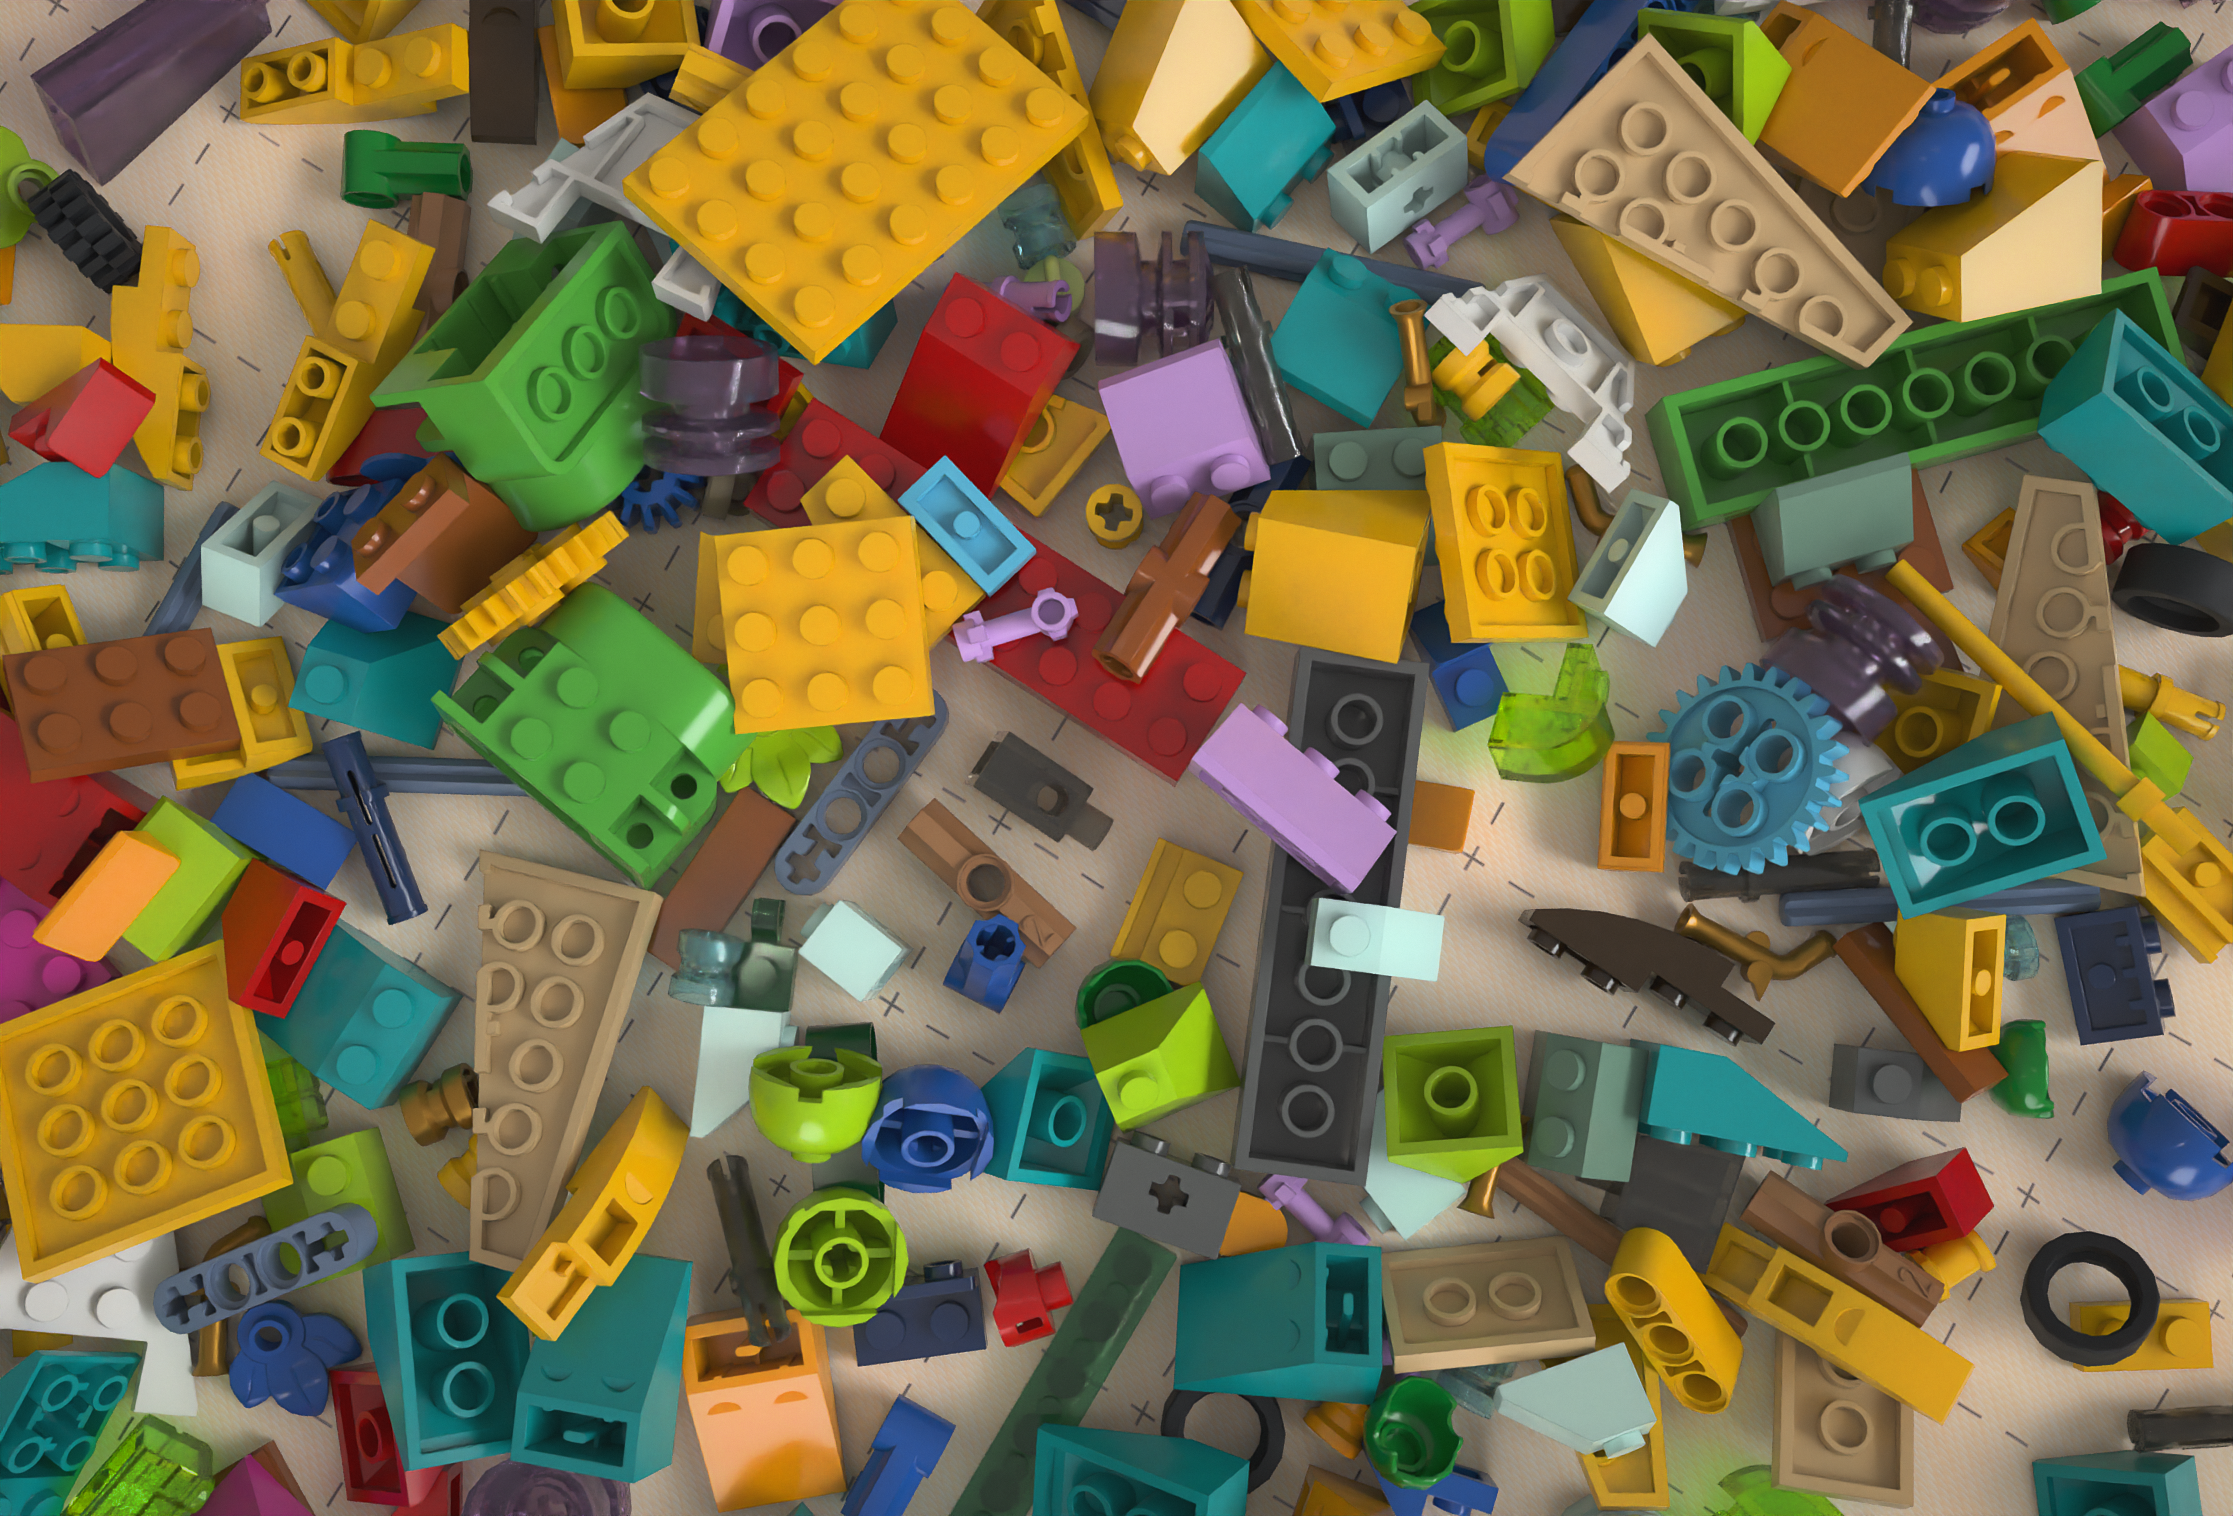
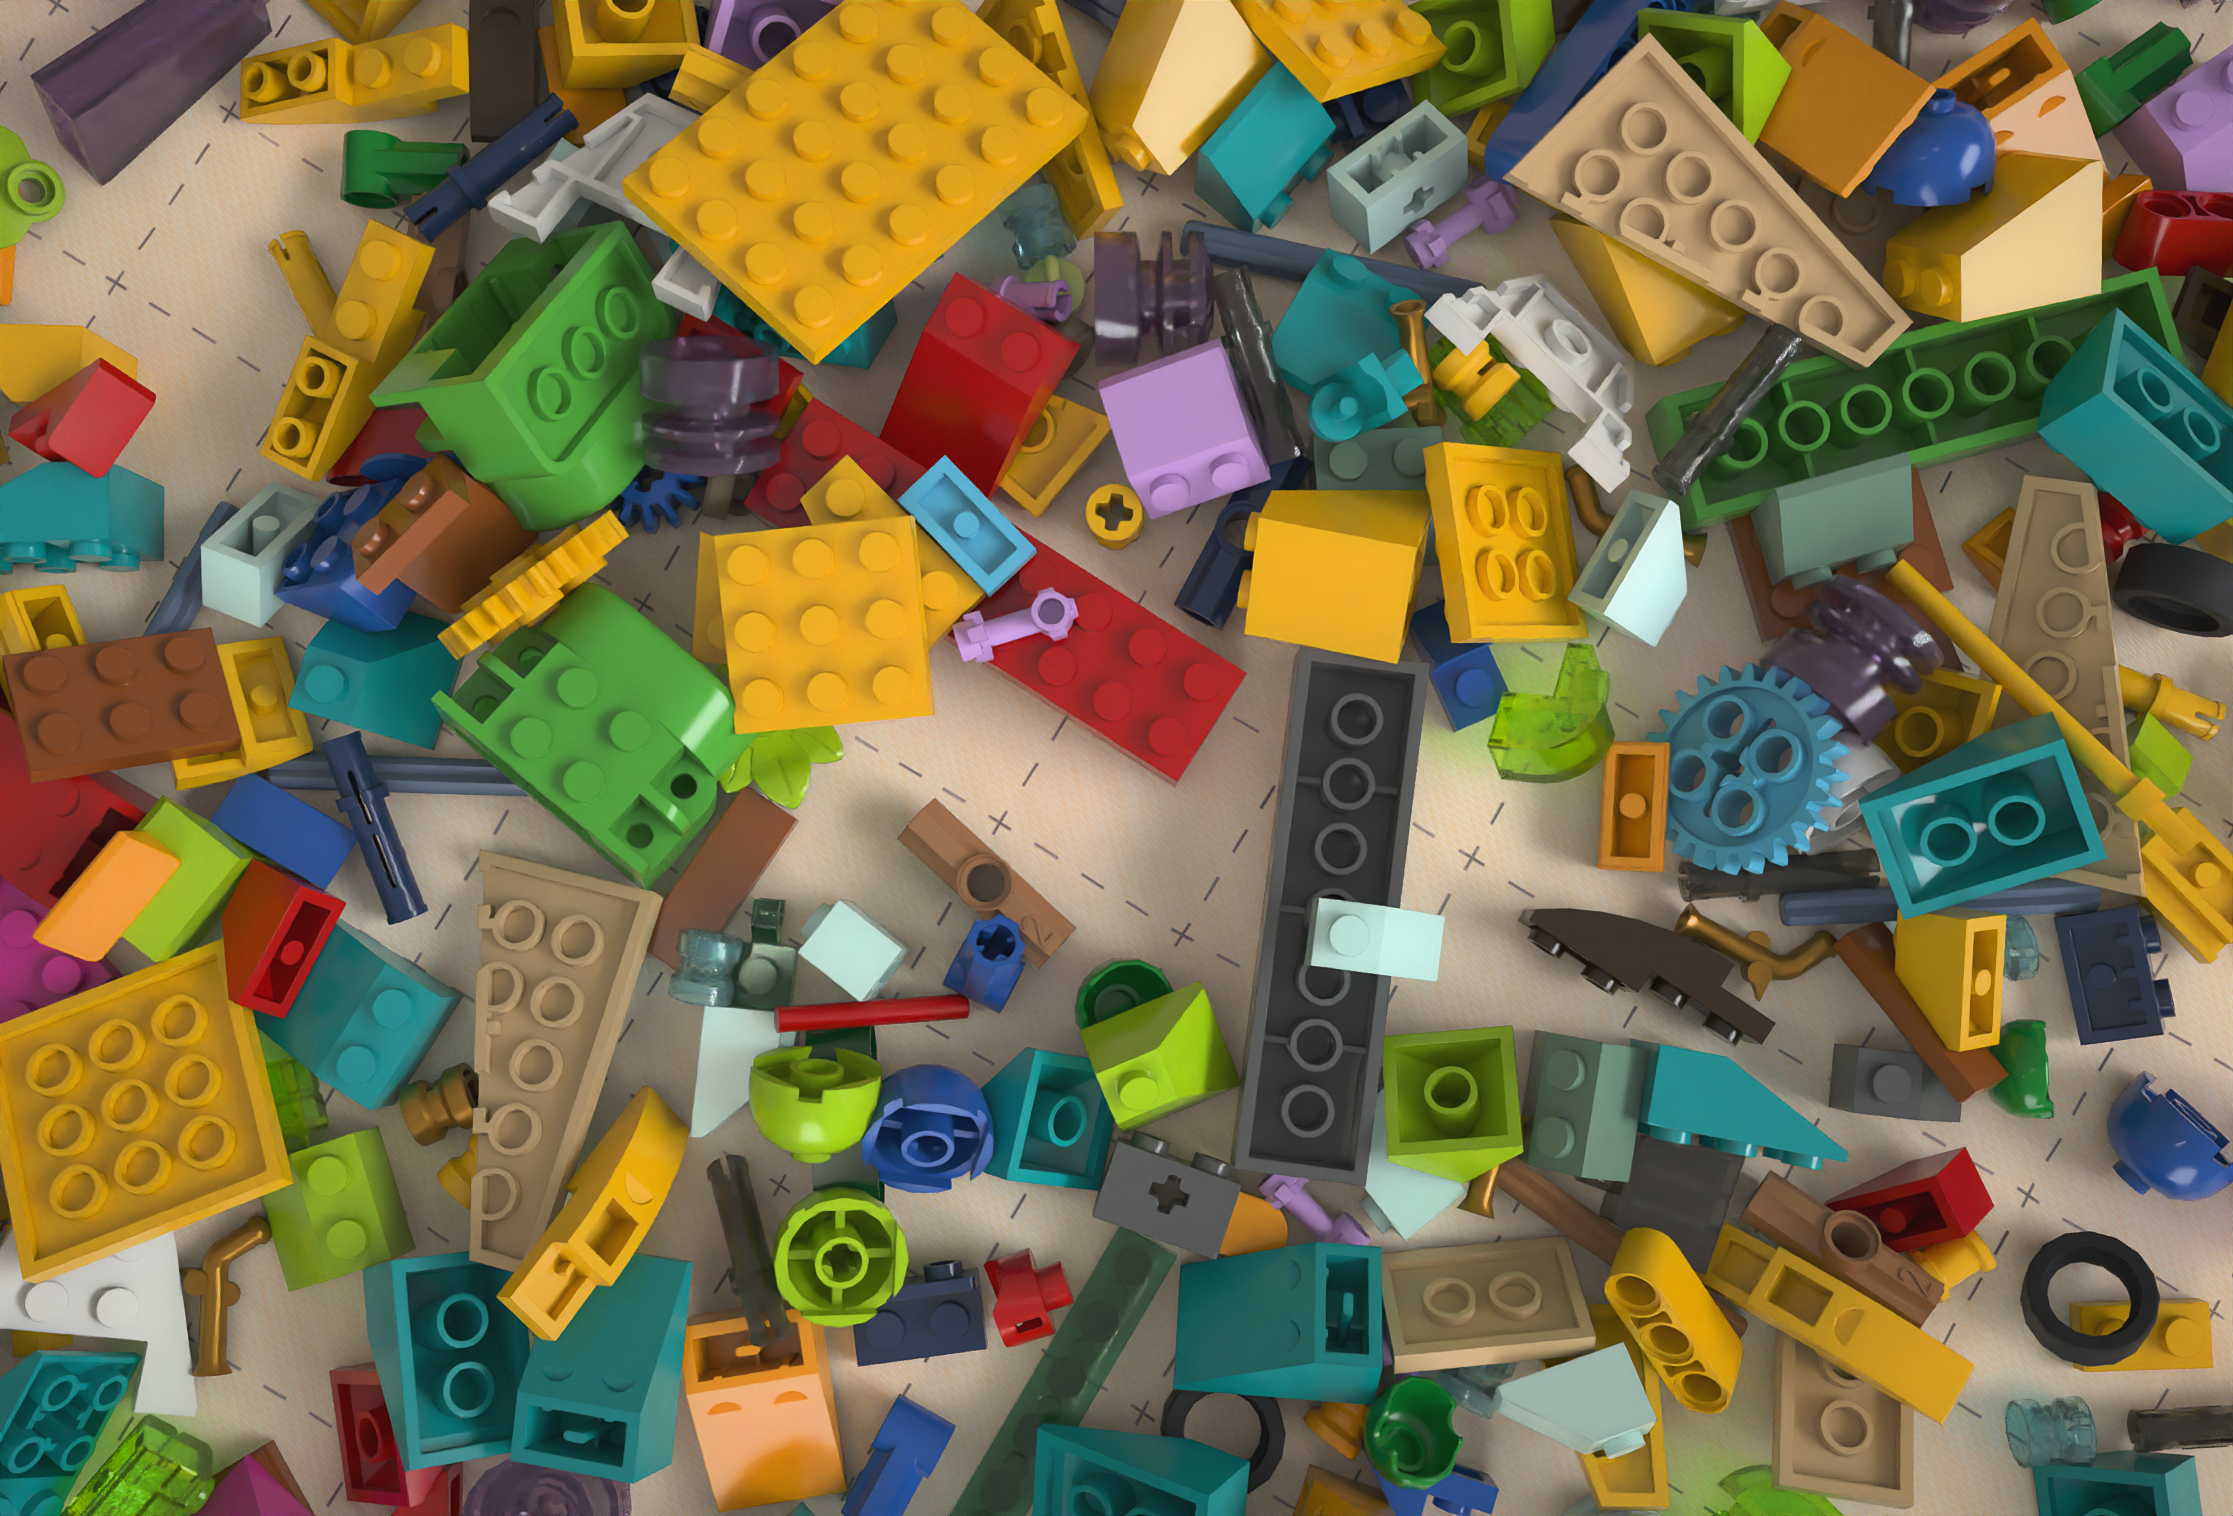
(87, 230): black tyre -> none
(148, 345): yellow slope -> none
(264, 1268): sand blue beam -> none
(297, 1364): blue plate -> none
(490, 168): none -> dark blue pin
(870, 796): sand blue beam -> none
(870, 1013): none -> red bar
(1012, 778): clear smoke torso -> none
(1166, 587): dark orange piece -> none
(1177, 912): yellow plate -> none
(1294, 798): lavender slope -> none
(1362, 396): none -> teal hips
(1440, 816): light orange slope -> none
(1711, 430): none -> clear smoke pin
(2051, 1431): none -> clear light blue wheel

